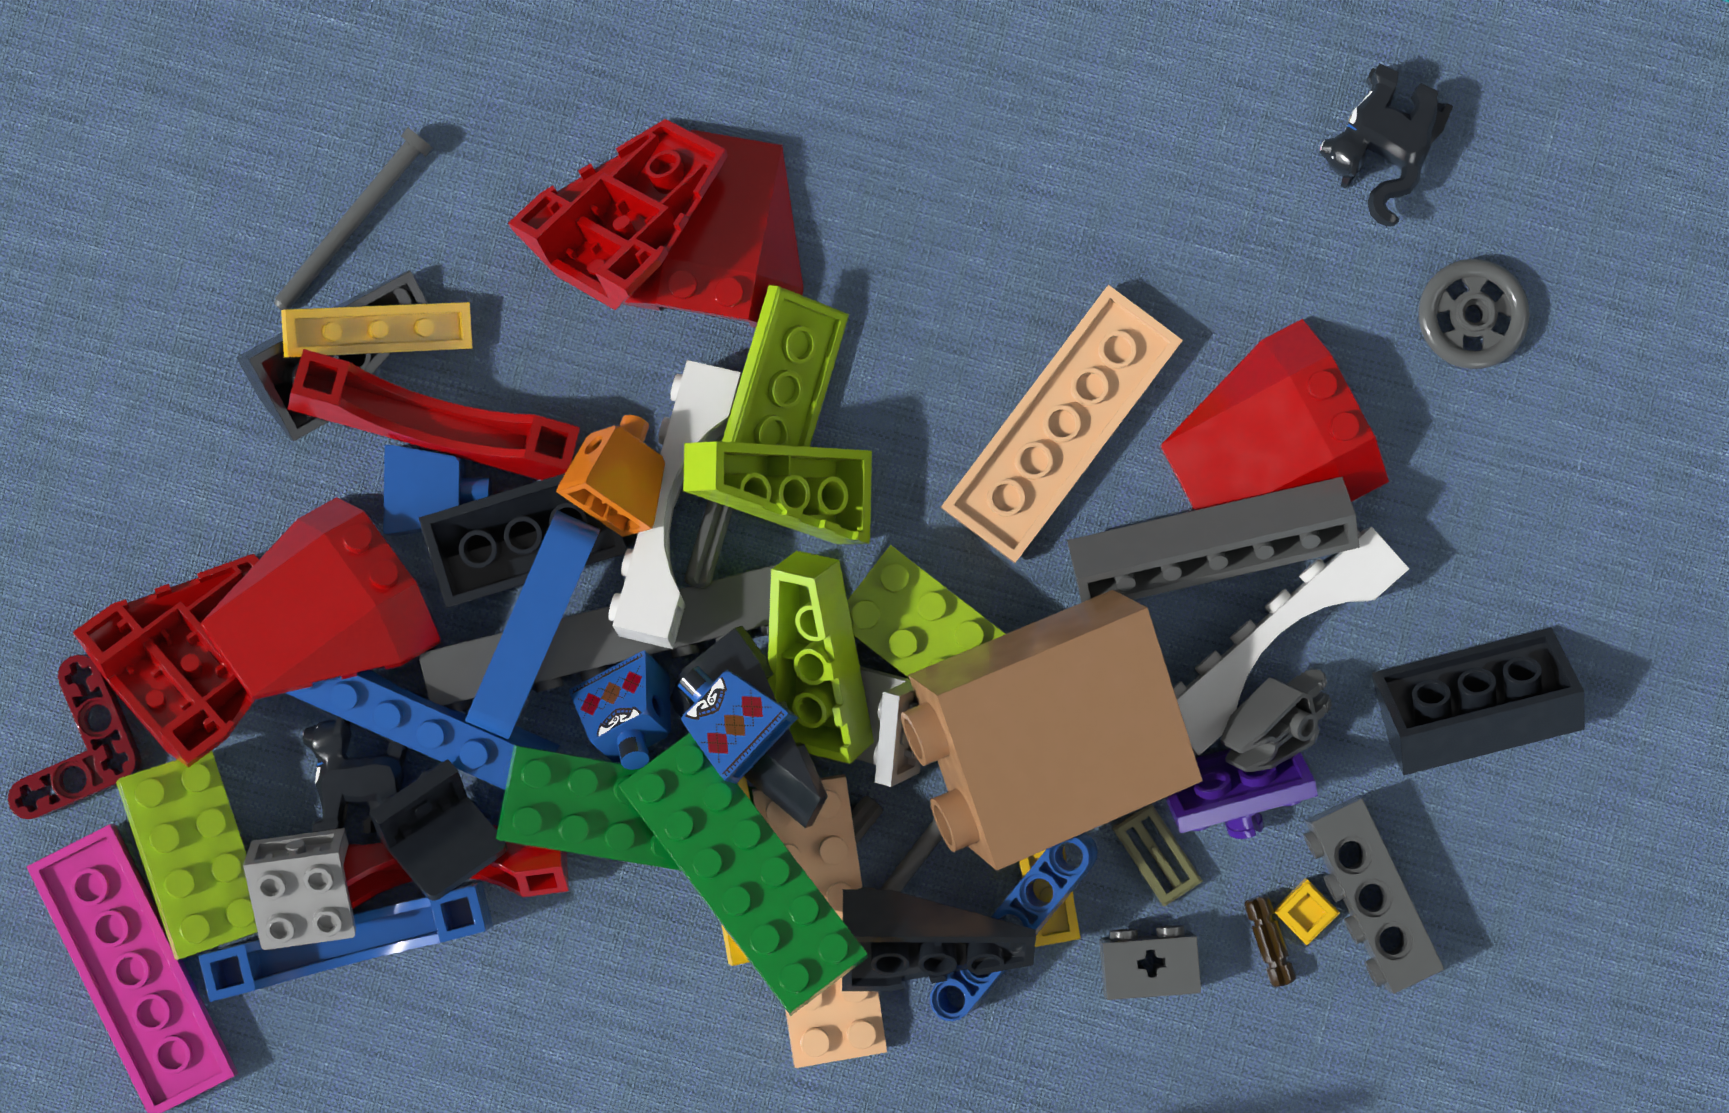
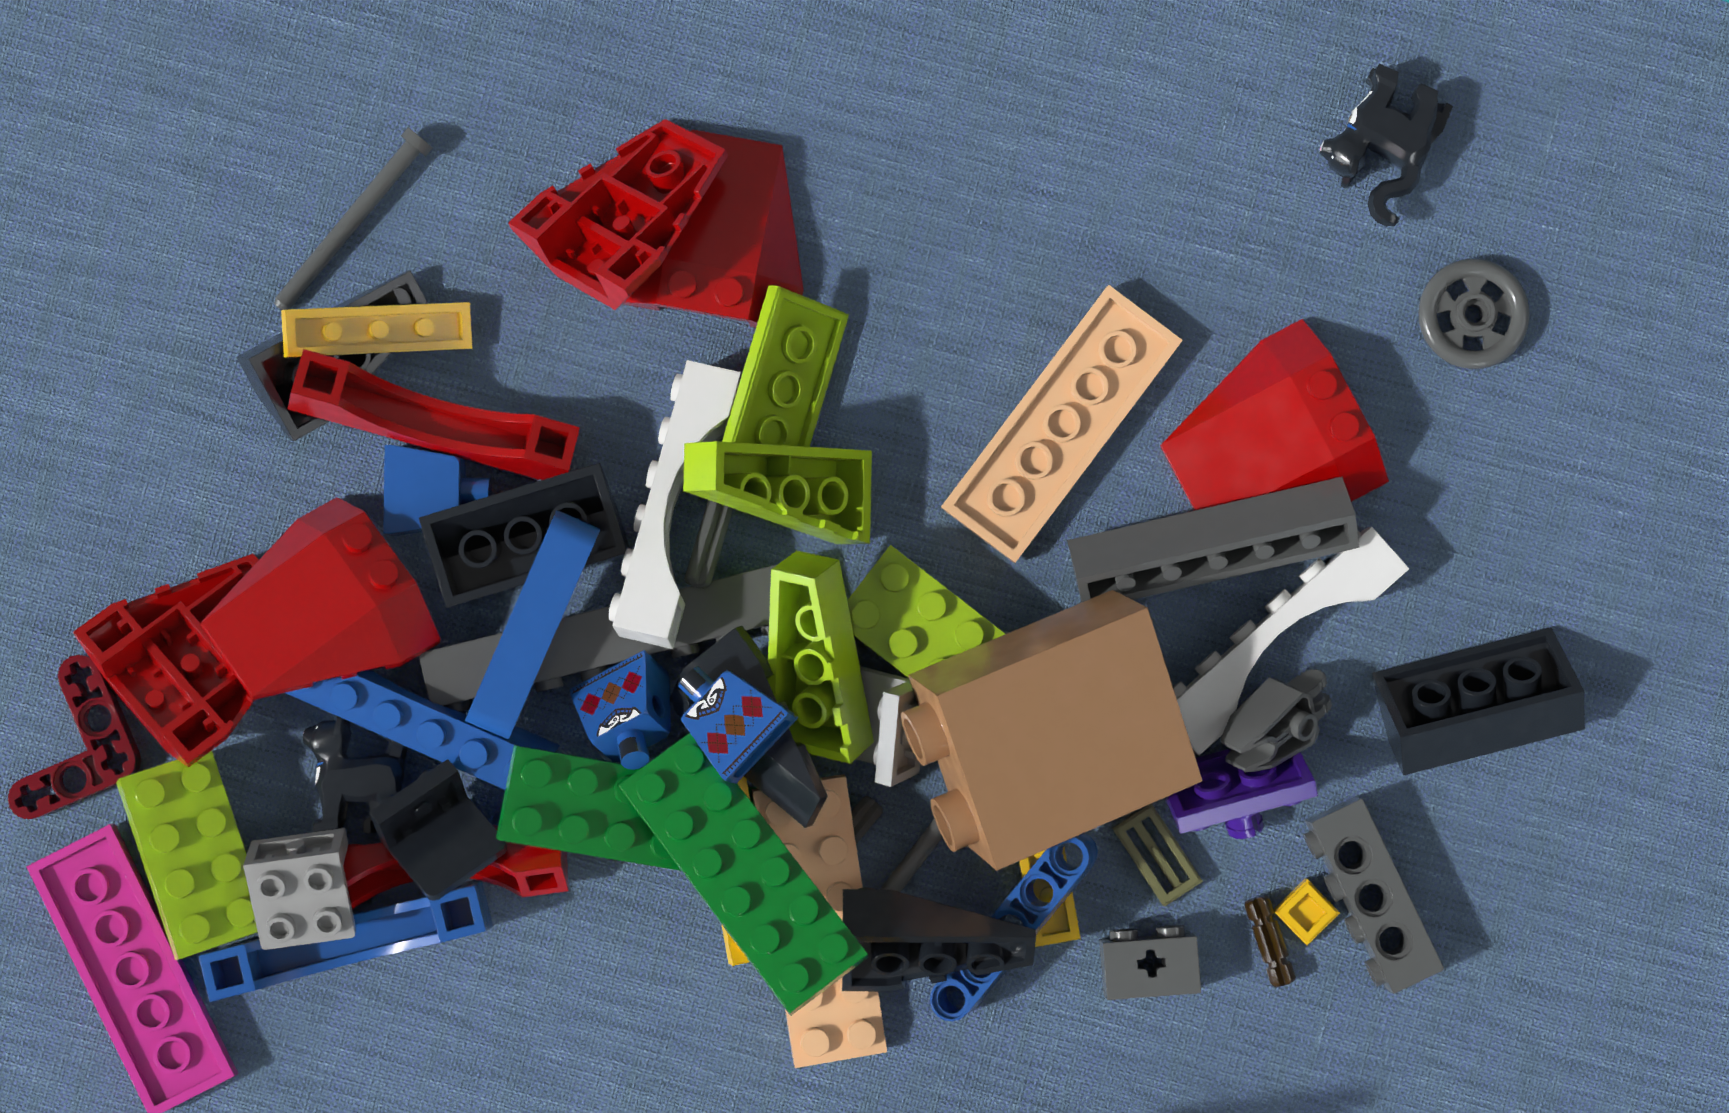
(617, 477): orange torso -> none

